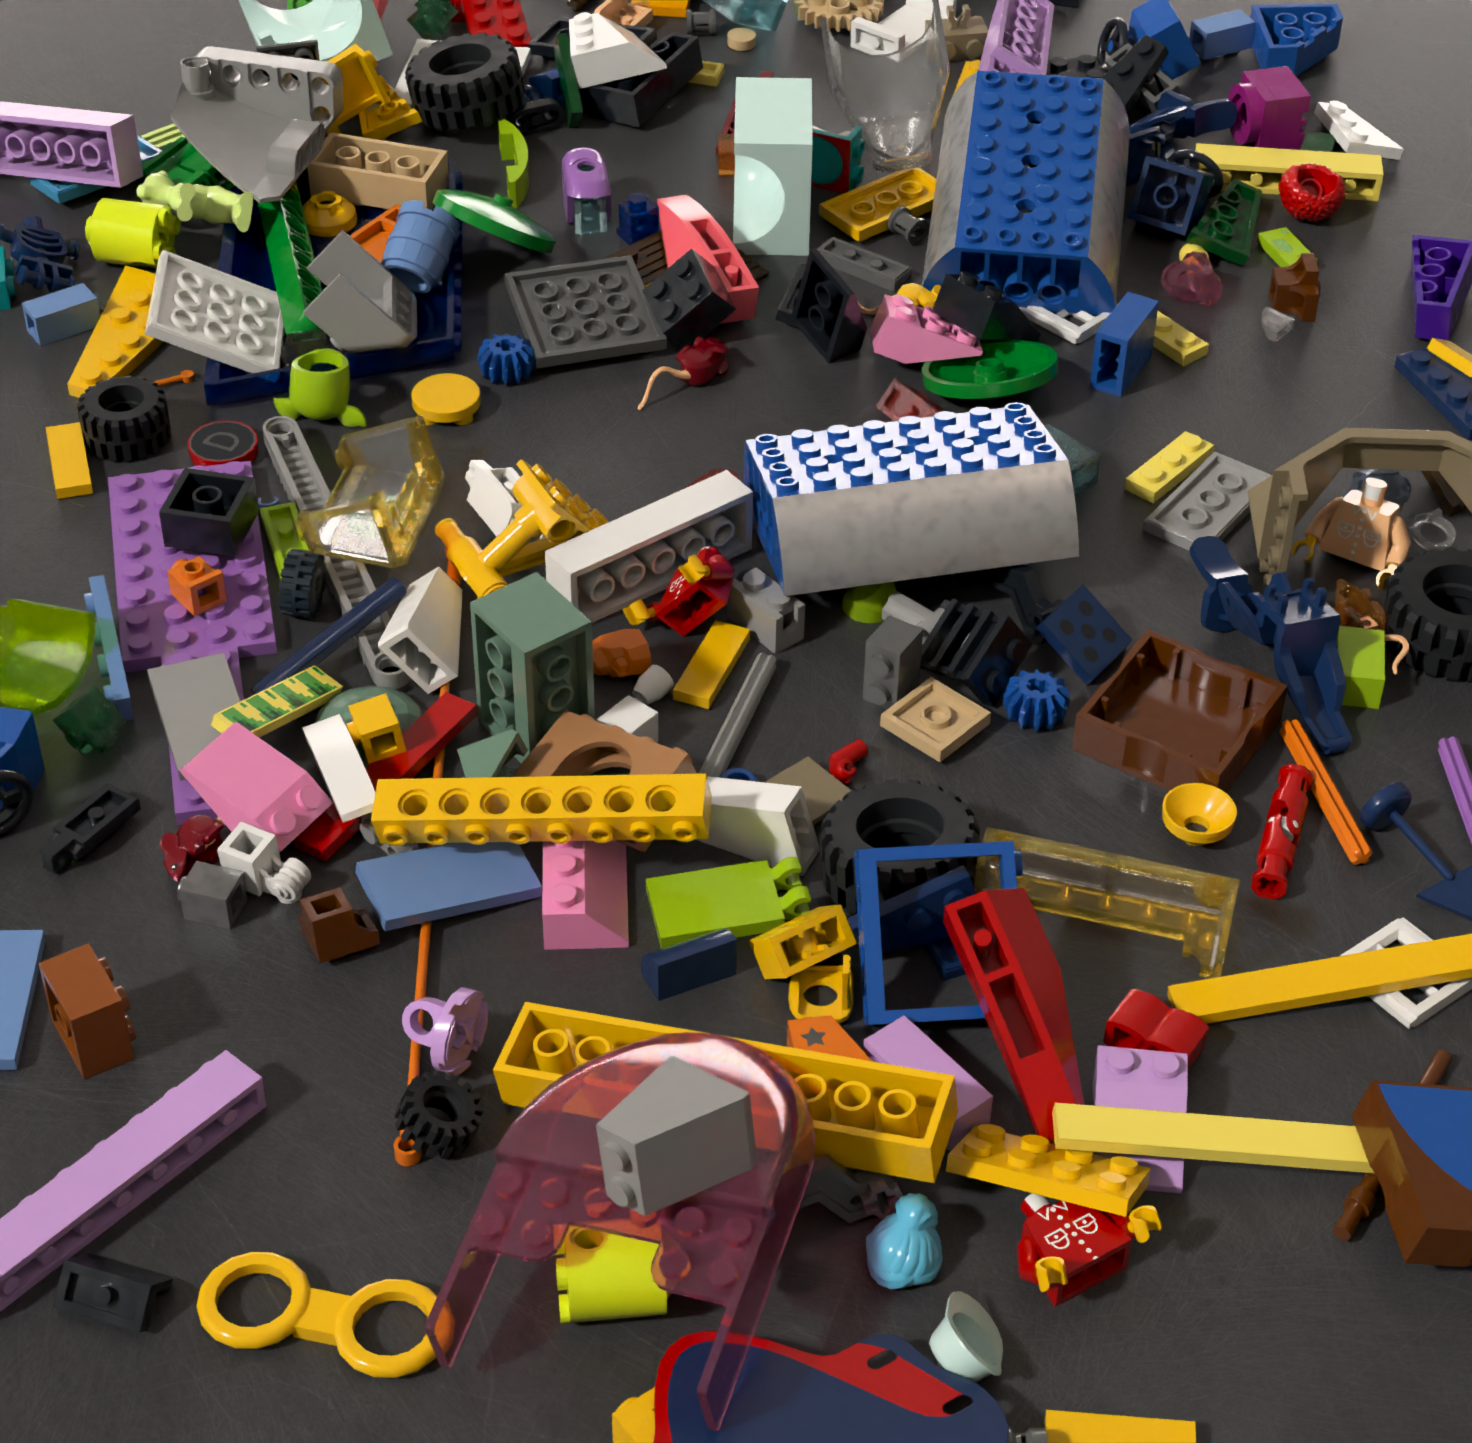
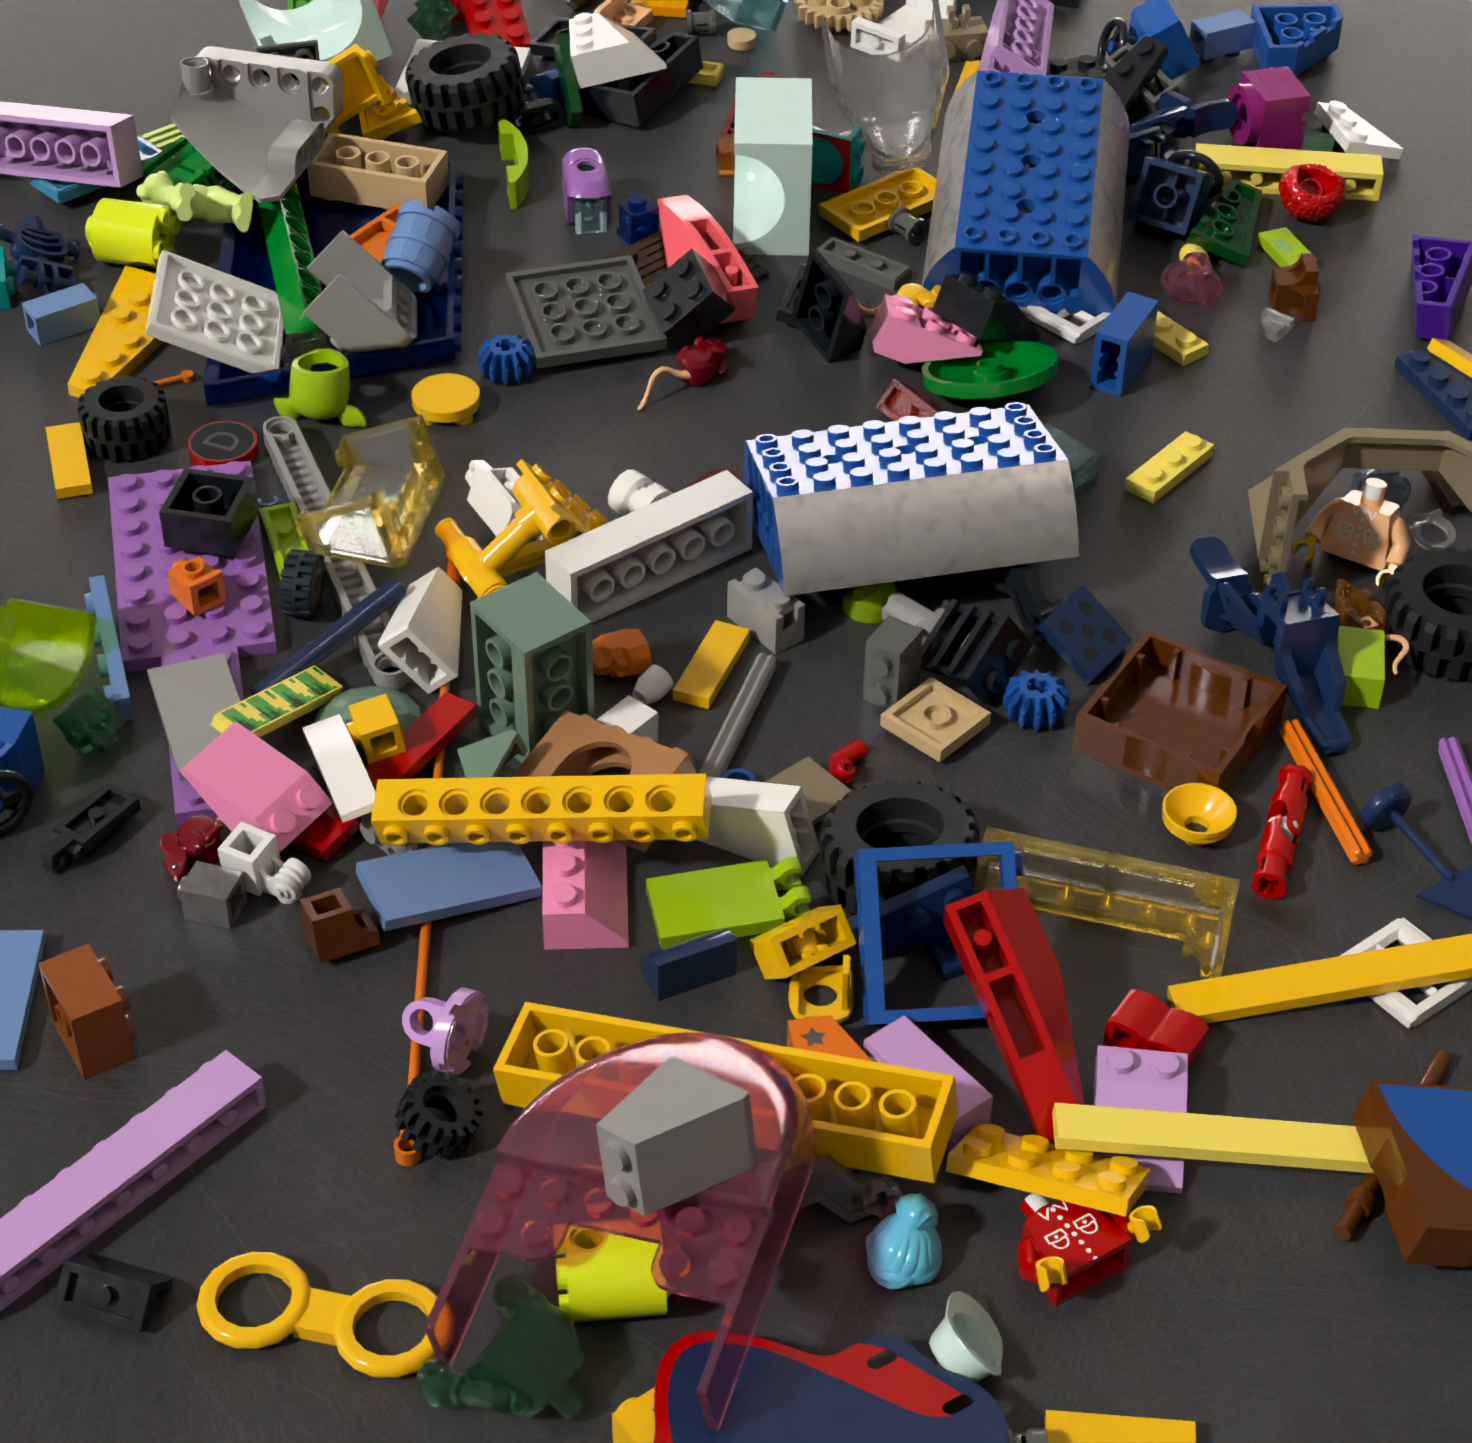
(329, 214): yellow piece -> none
(495, 217): green dish -> none
(520, 1367): none -> clear green torso
(633, 492): none -> white wheel
(692, 595): red torso -> none
(1206, 503): light grey tile -> none

